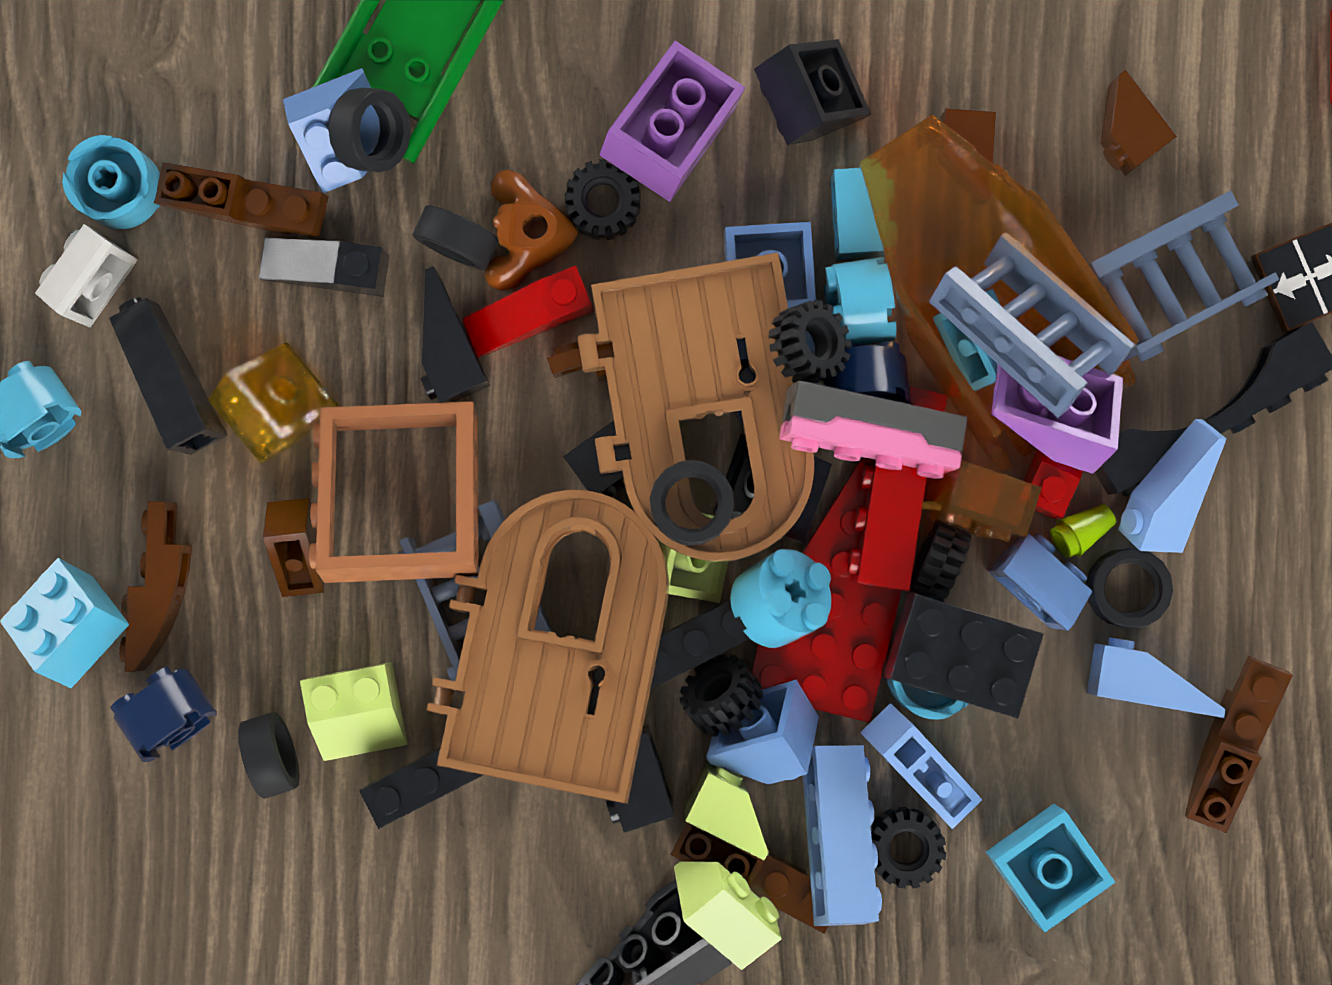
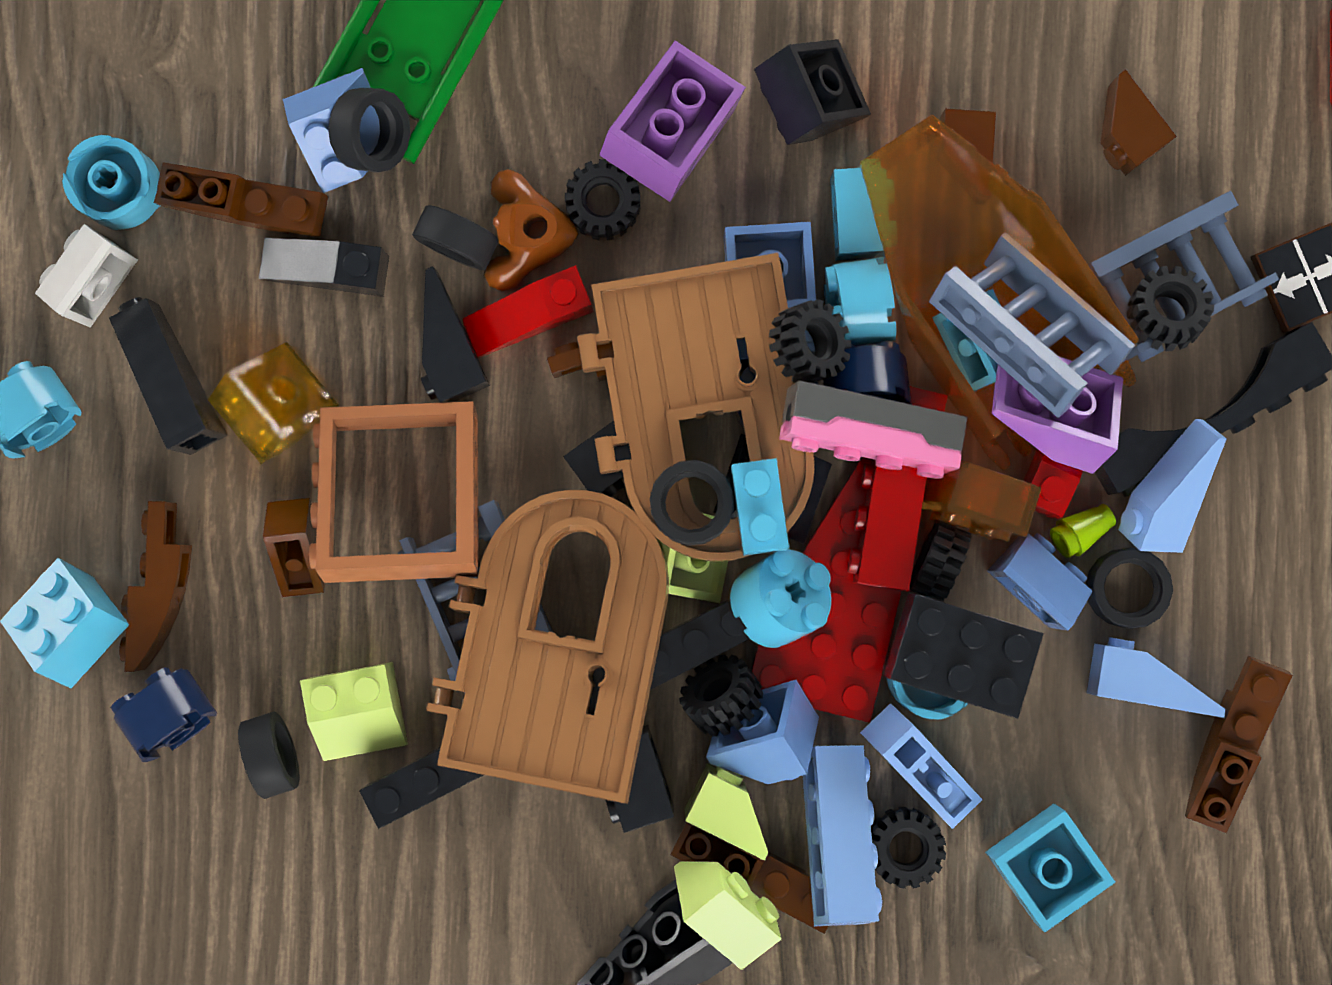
(759, 507): none -> medium azure brick
(1183, 291): none -> black tyre

